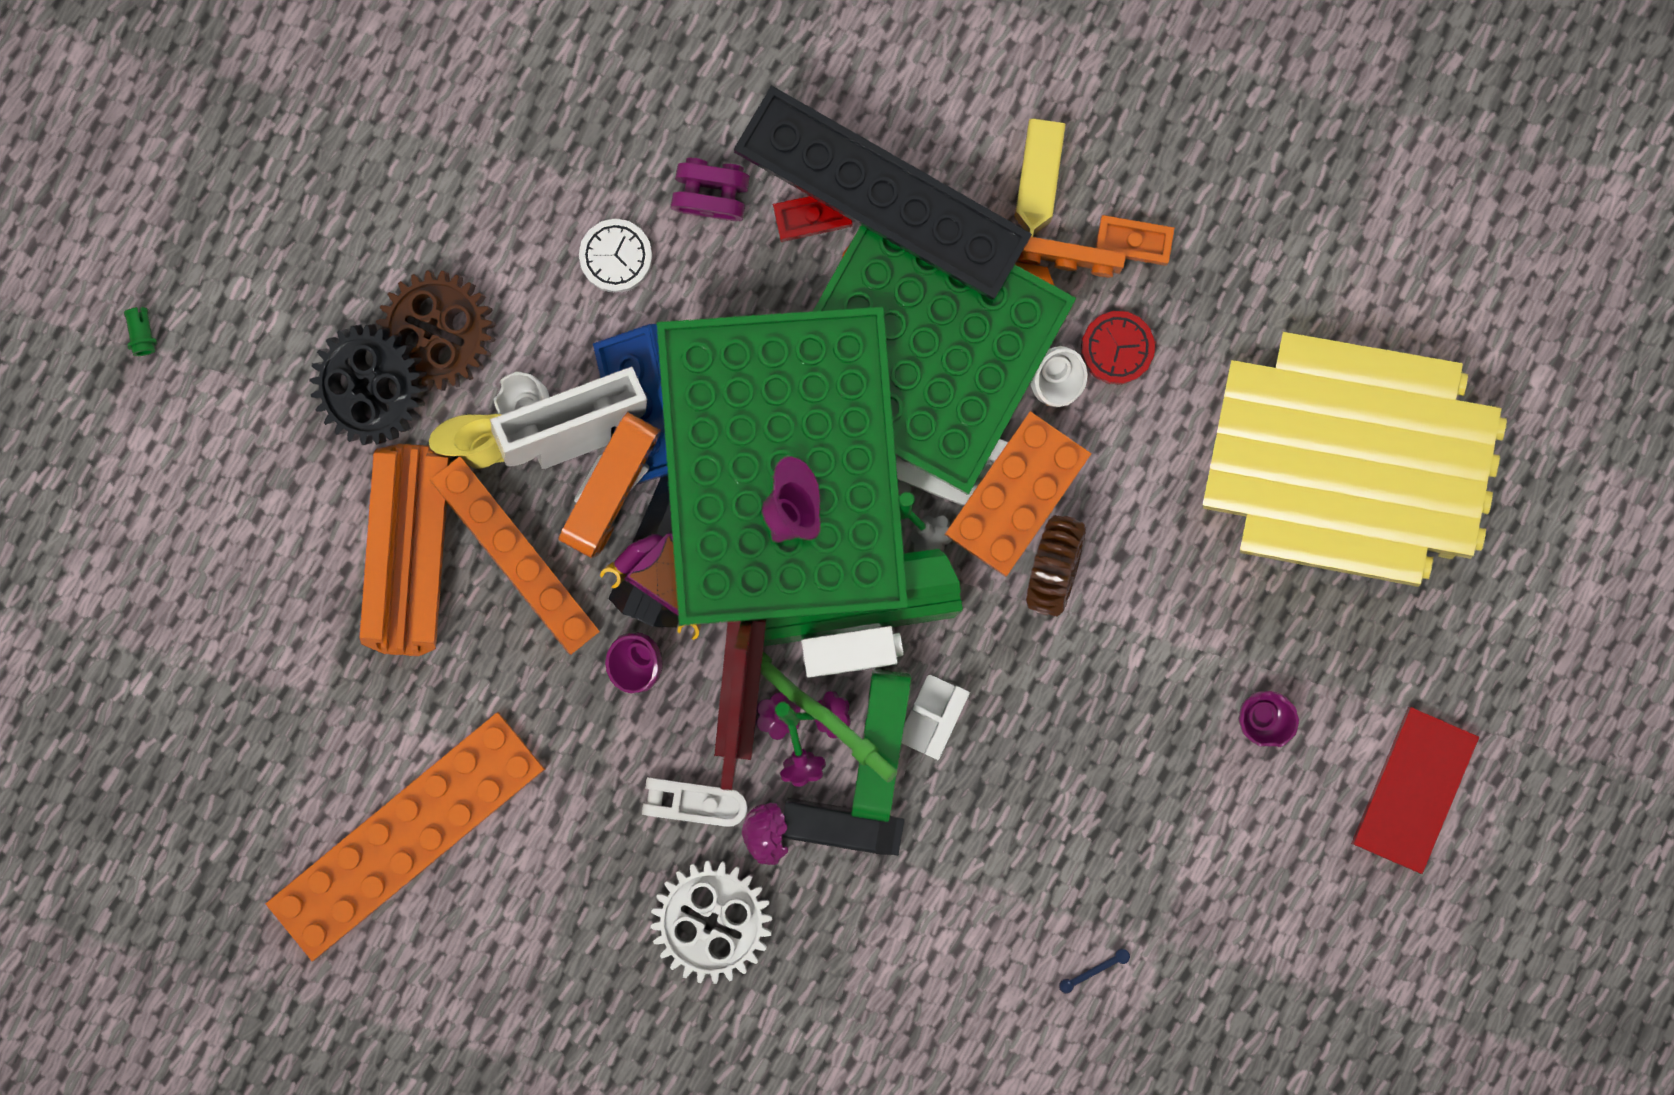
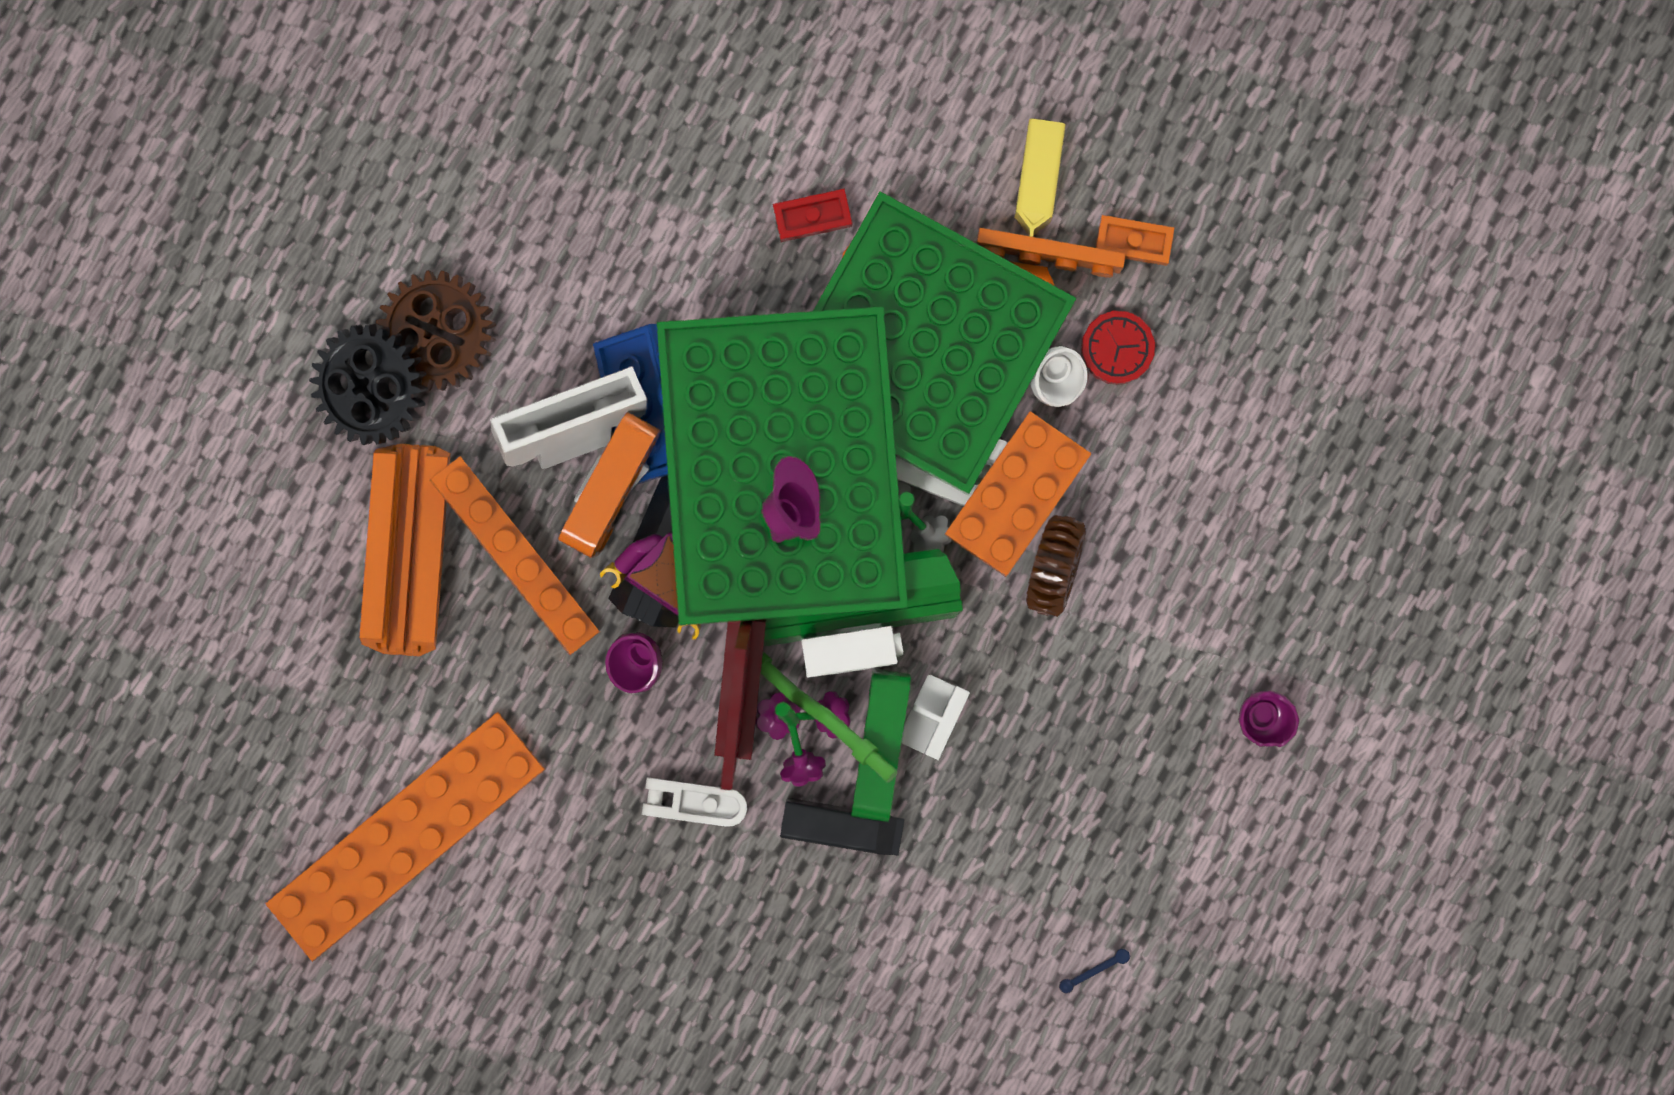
(139, 332): green pin -> none
(469, 438): light yellow piece -> none
(519, 391): white hair -> none
(615, 255): white tile -> none
(696, 953): white gear -> none
(697, 174): magenta brick -> none
(763, 833): magenta hair -> none
(882, 193): black plate -> none
(1354, 459): light yellow panel -> none
(1415, 790): red tile -> none

